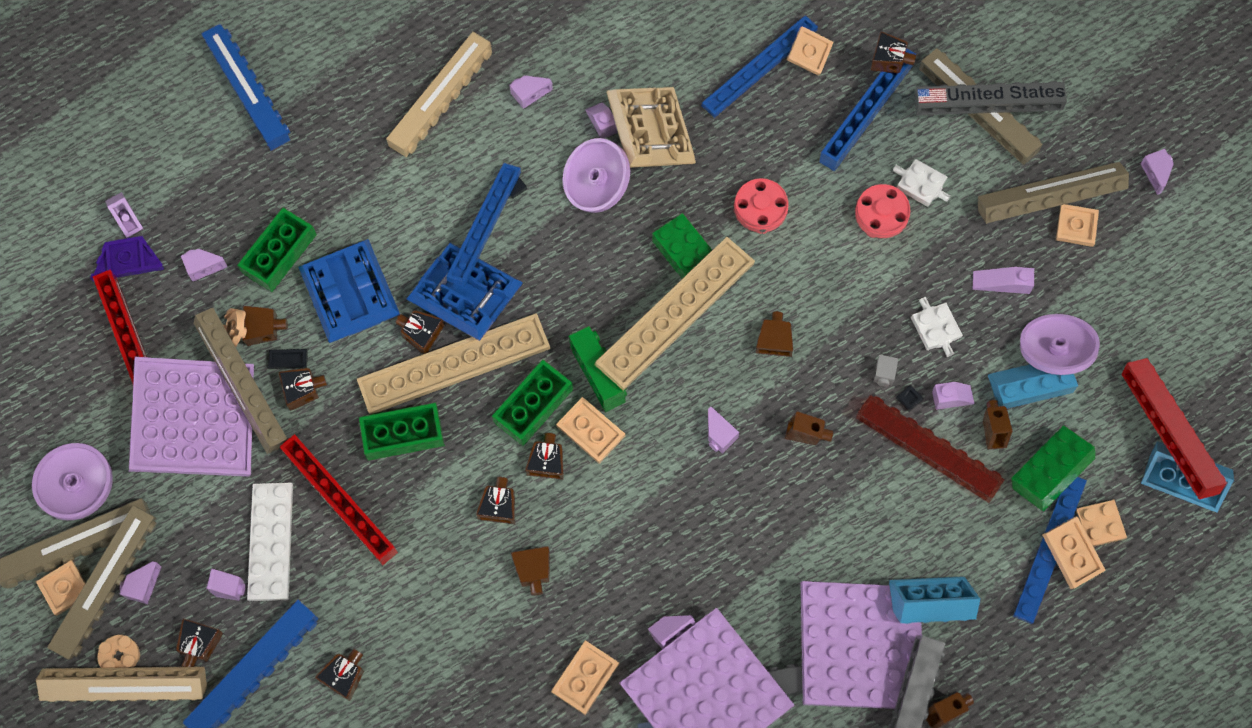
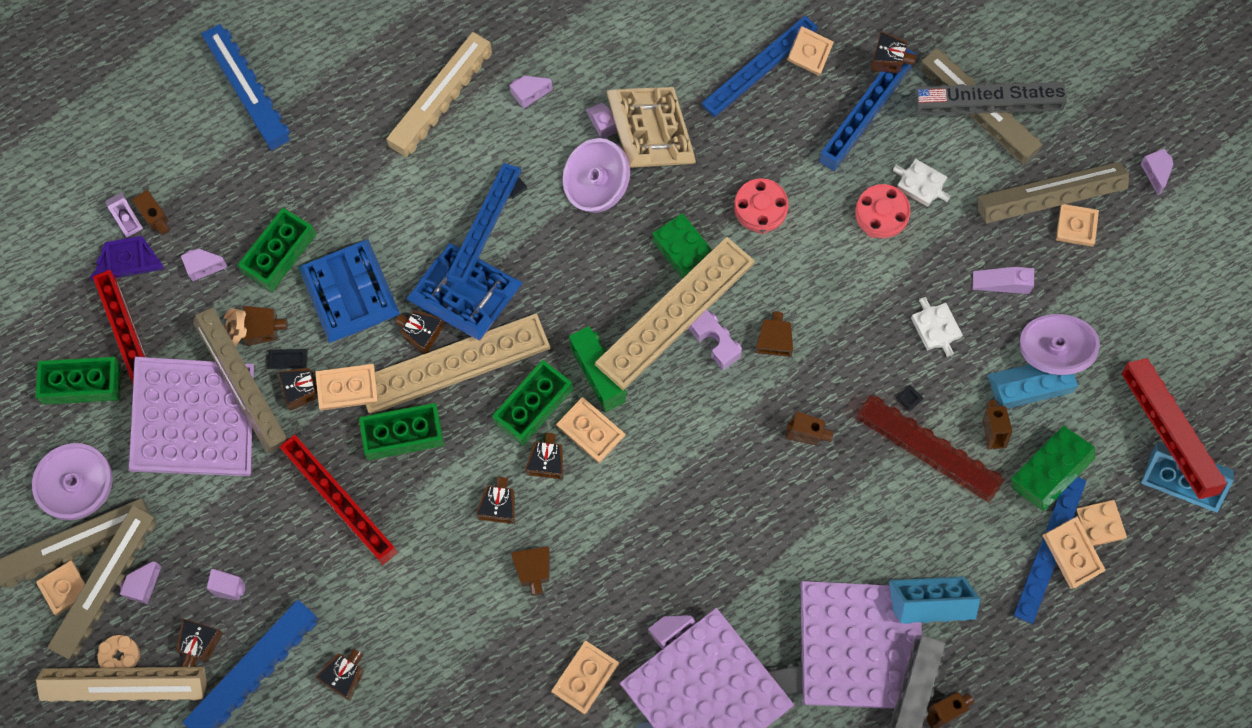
(78, 380): none -> green brick
(152, 212): none -> reddish brown torso
(270, 542): white plate -> none
(346, 387): none -> light nougat plate
(720, 432): lavender slope -> none
(727, 351): none -> lavender arch
(885, 370): light grey brick -> none
(952, 395): lavender slope -> none

